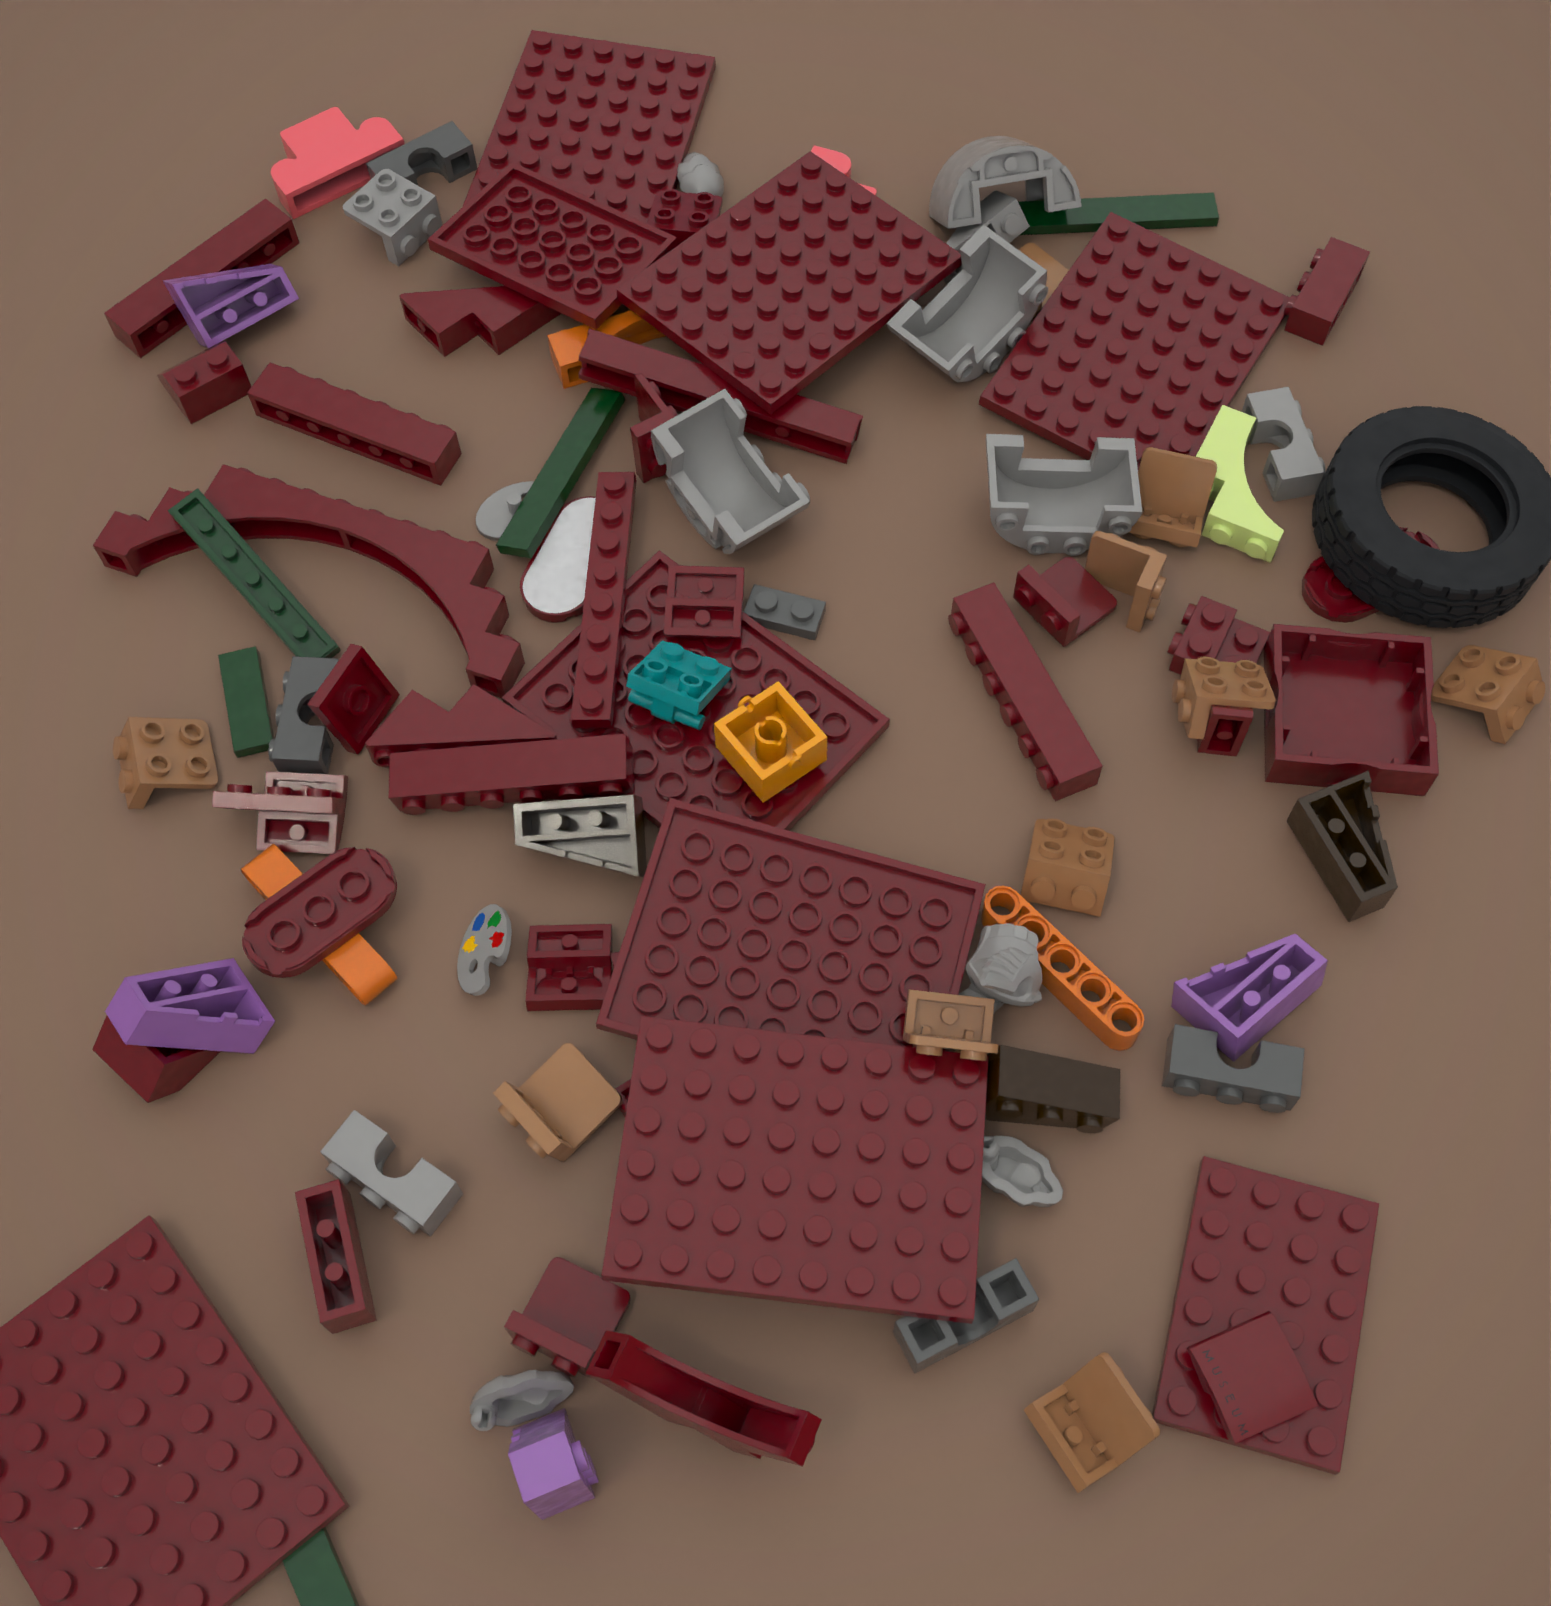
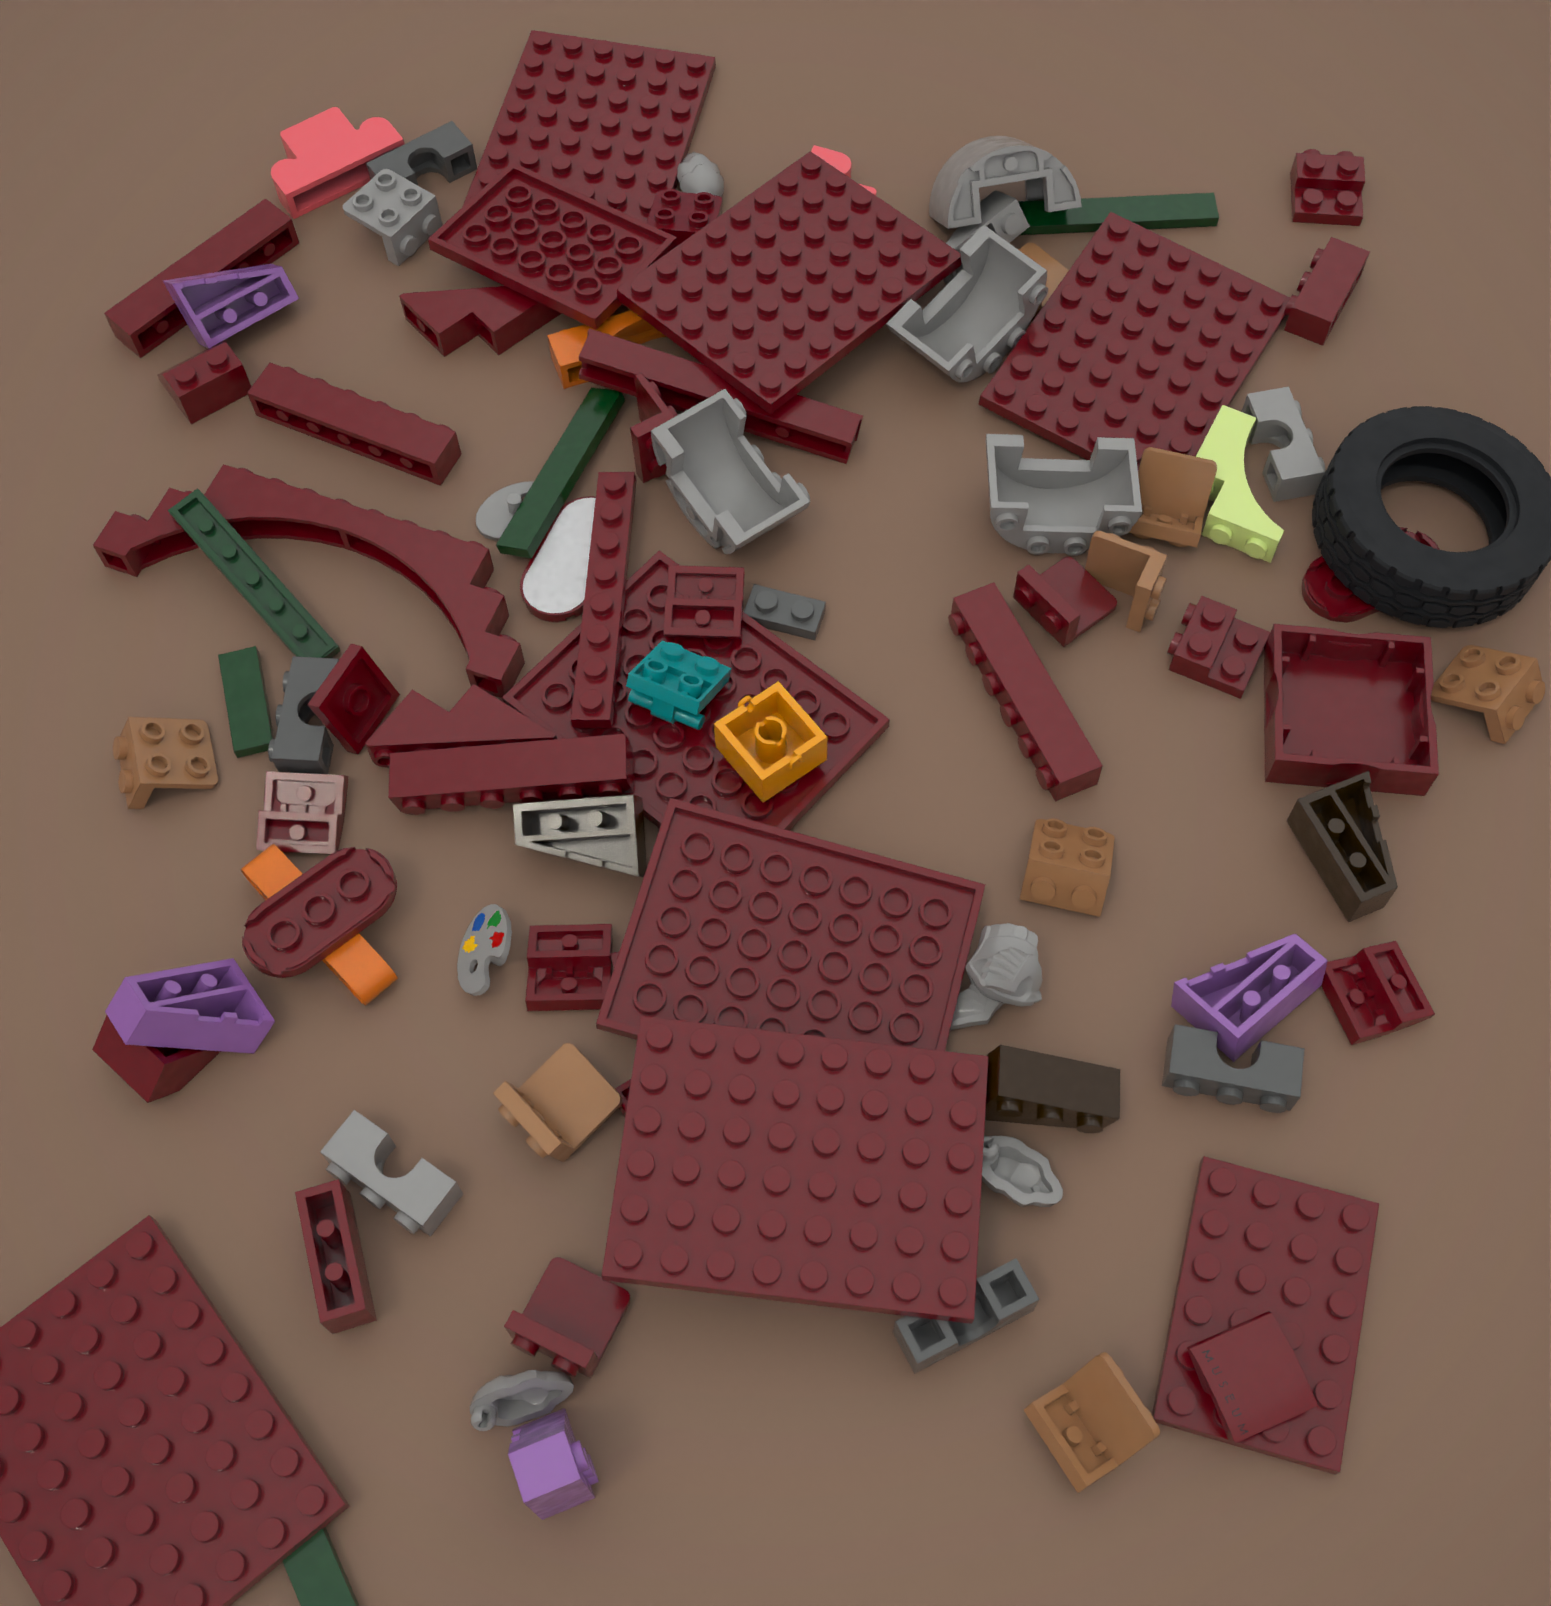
(277, 800): plate -> none
(699, 1401): dark red arch -> none
(951, 1022): medium nougat bracket -> none
(1082, 975): orange beam -> none
(1220, 683): medium nougat bracket -> none
(1225, 730): dark red slope -> none
(1327, 188): none -> dark red plate
(1375, 993): none -> dark red slope

